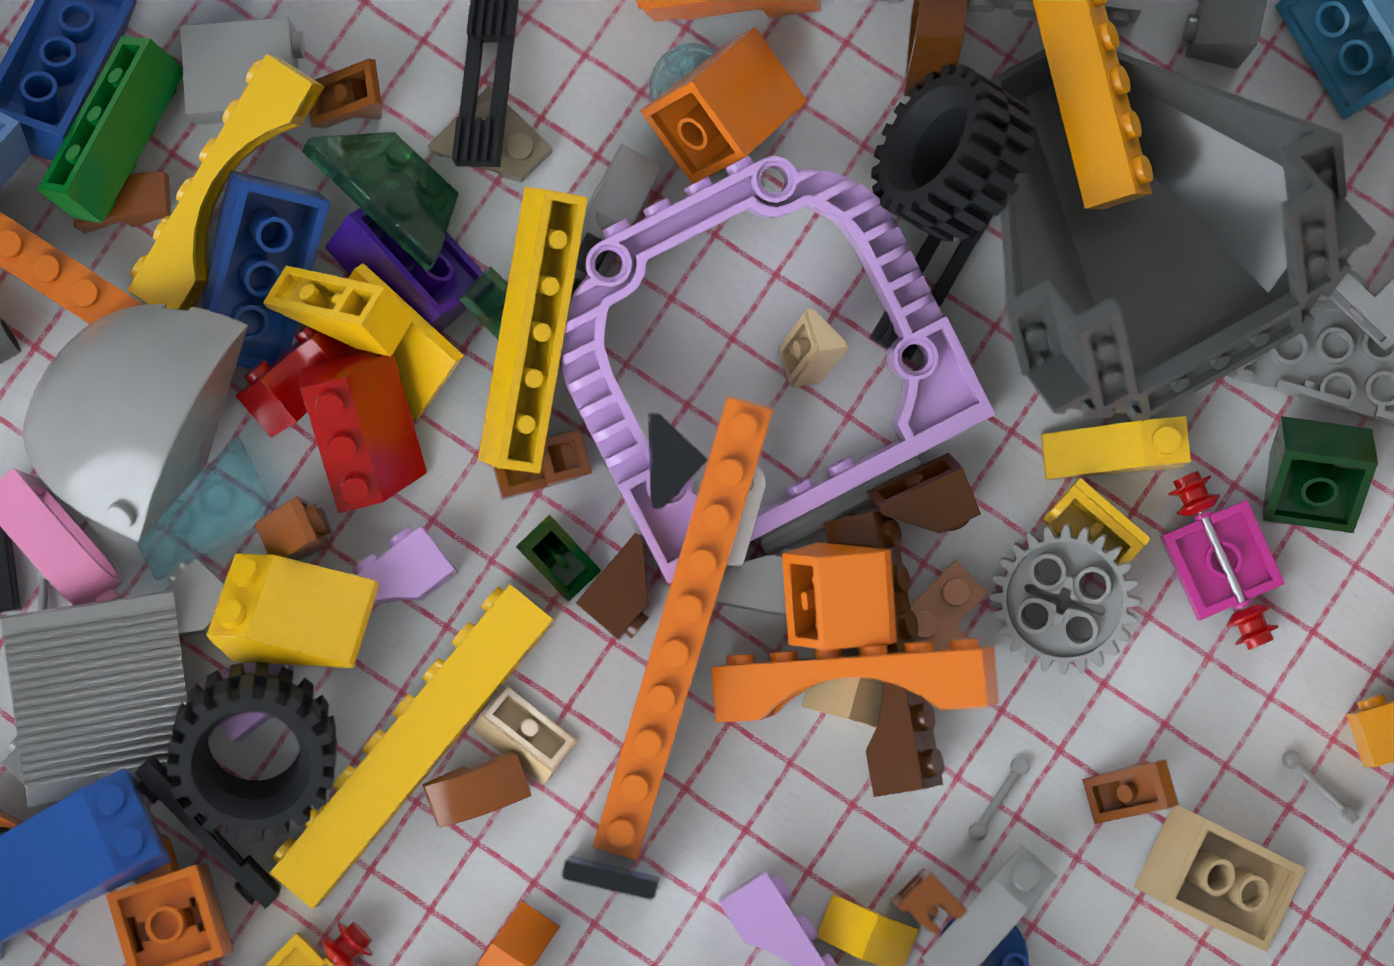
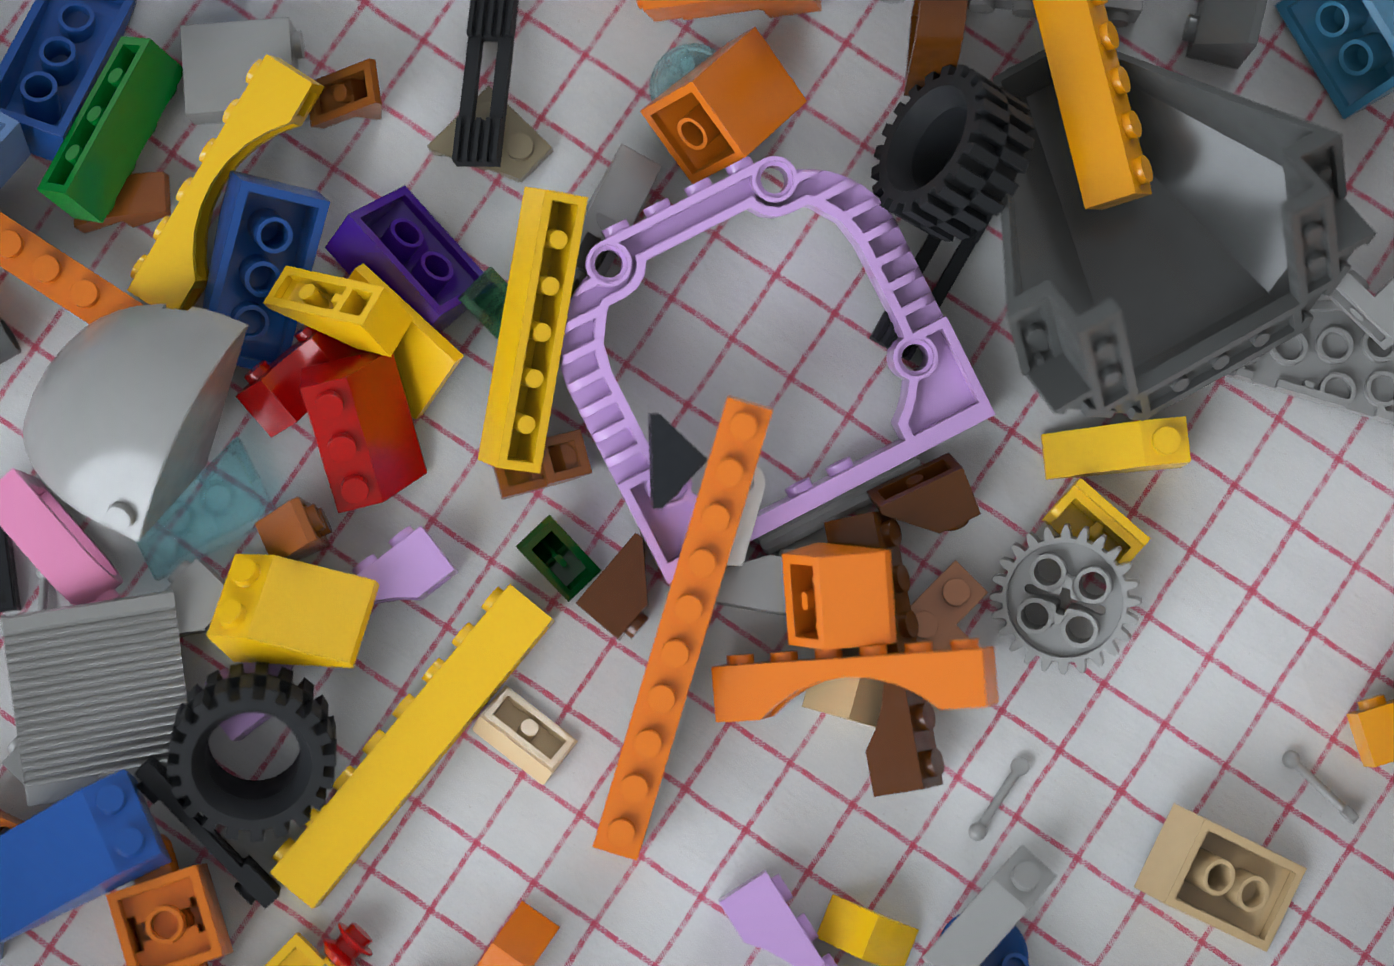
(391, 187): clear green wing -> none
(477, 790): dark orange slope -> none
(610, 877): black tile -> none
(811, 350): tan slope -> none
(921, 896): dark orange hinge -> none
(1130, 791): dark orange slope -> none
(1222, 560): dark pink plate -> none
(1319, 474): dark green slope -> none

